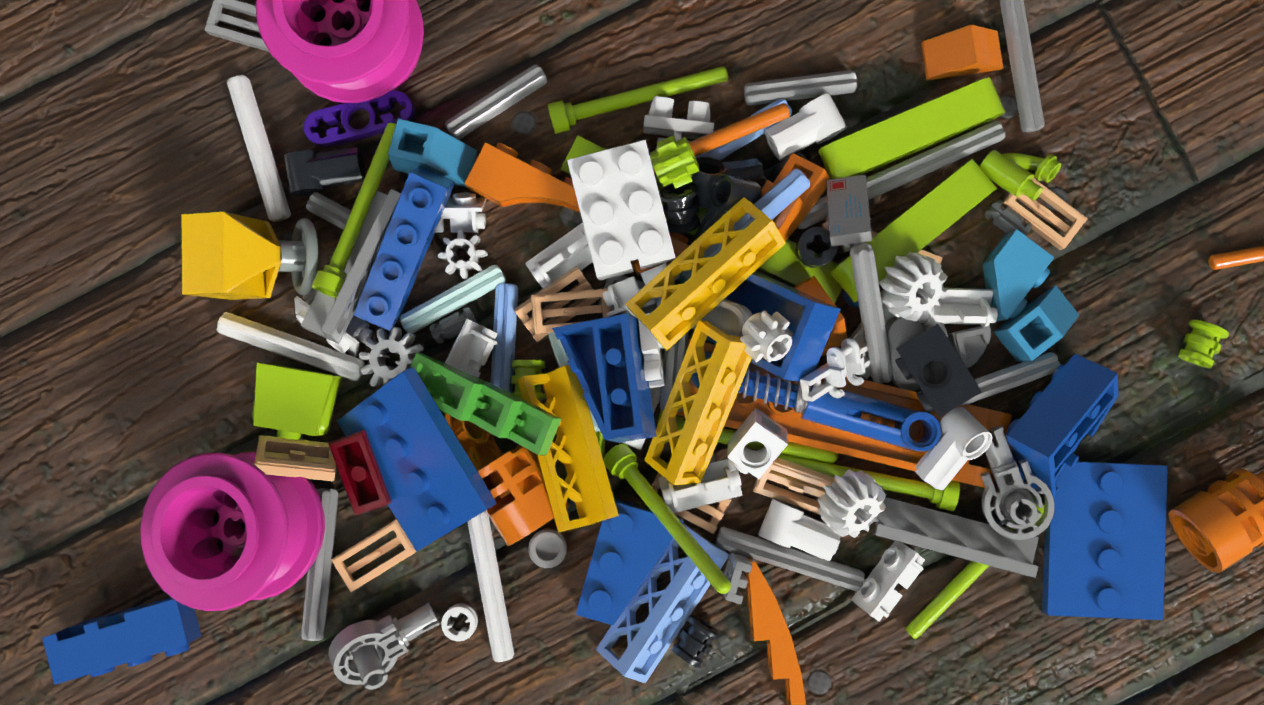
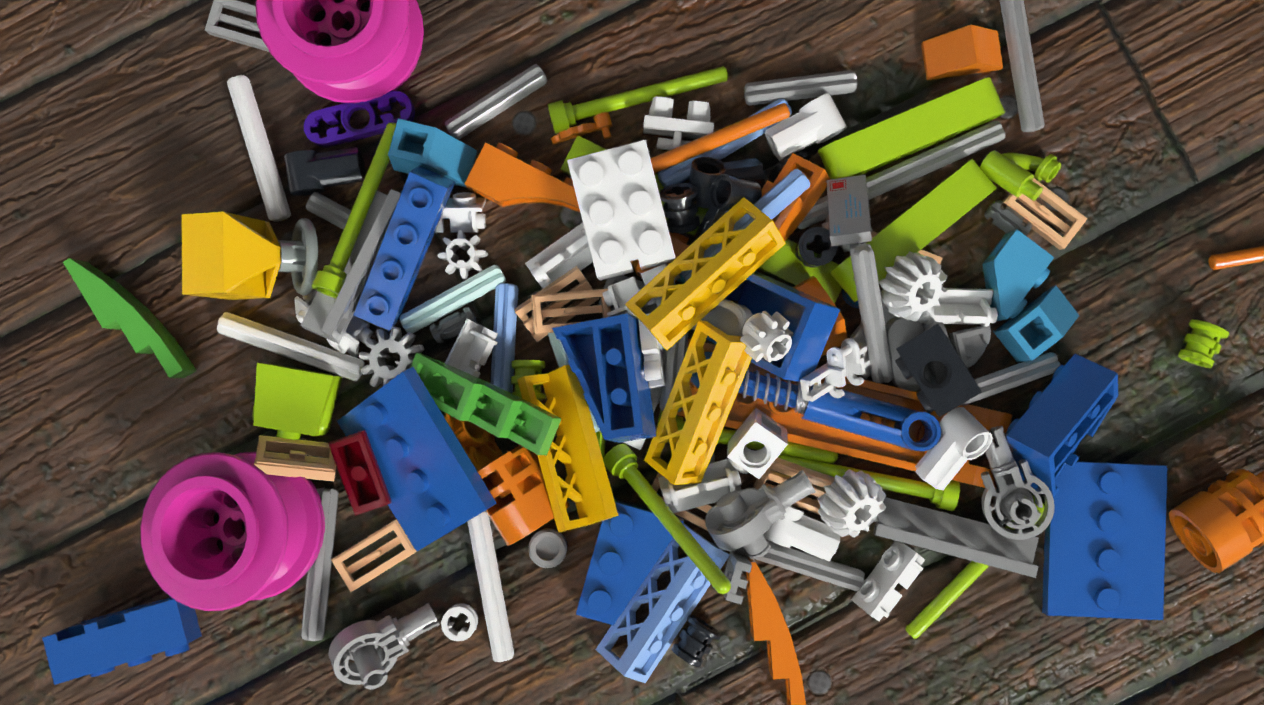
(119, 310): none -> bright green slope
(602, 122): none -> orange piece
(674, 162): lime gear -> none
(747, 514): none -> light grey pin

